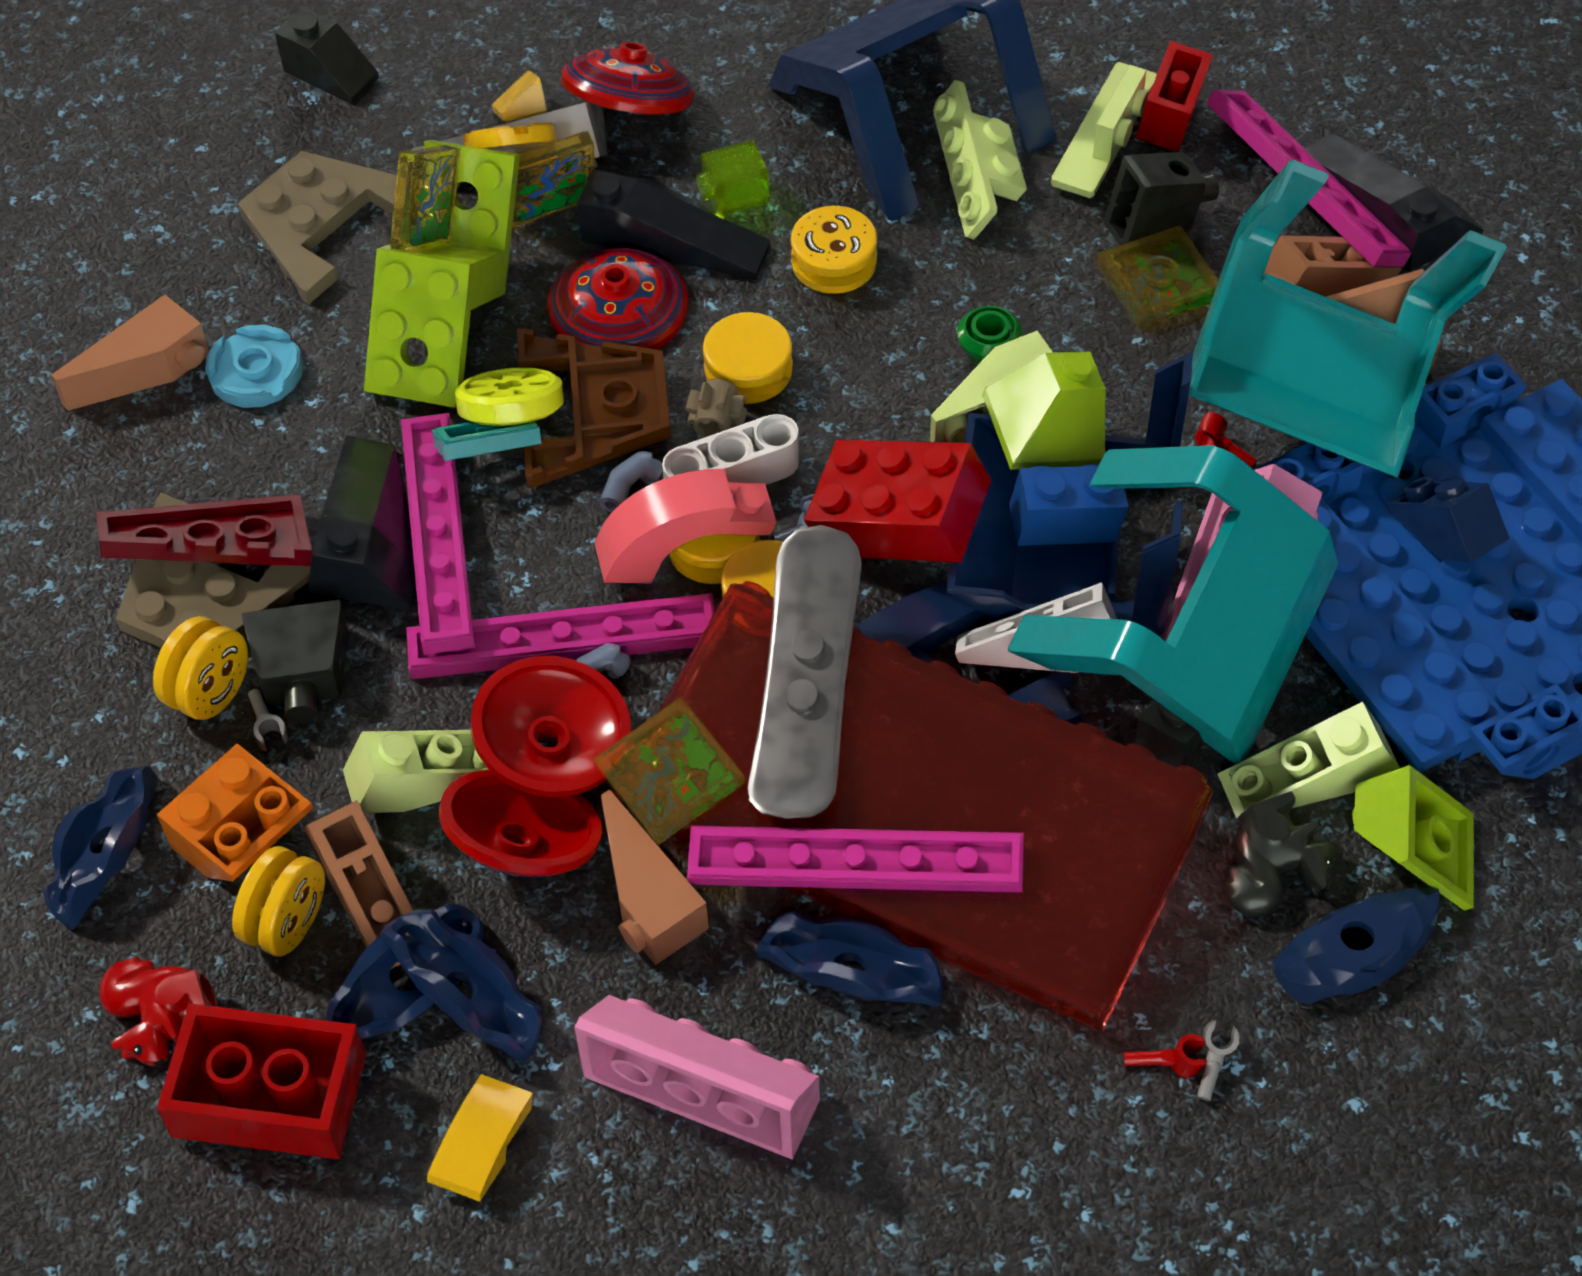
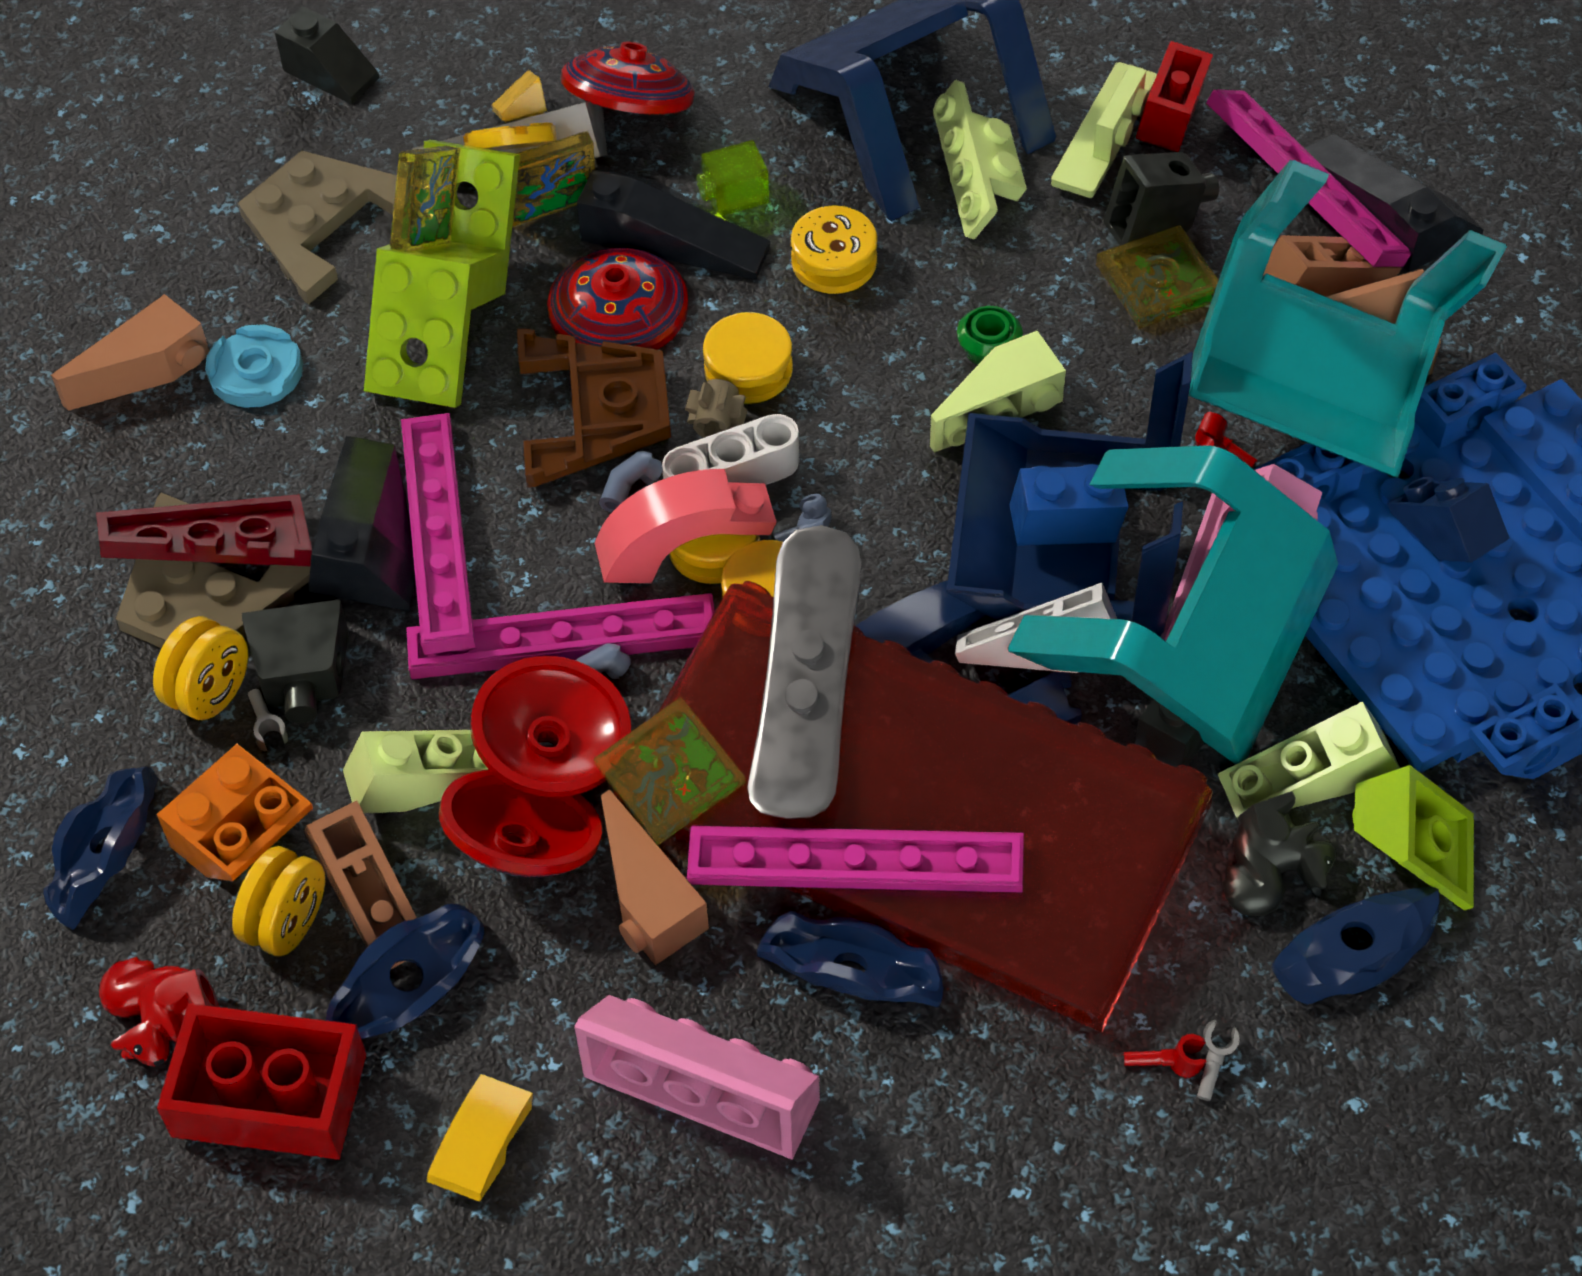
(475, 439): teal tile -> none
(497, 1009): dark blue piece -> none
(509, 396): neon yellow wheel -> none
(902, 498): red brick -> none
(1050, 412): lime slope -> none

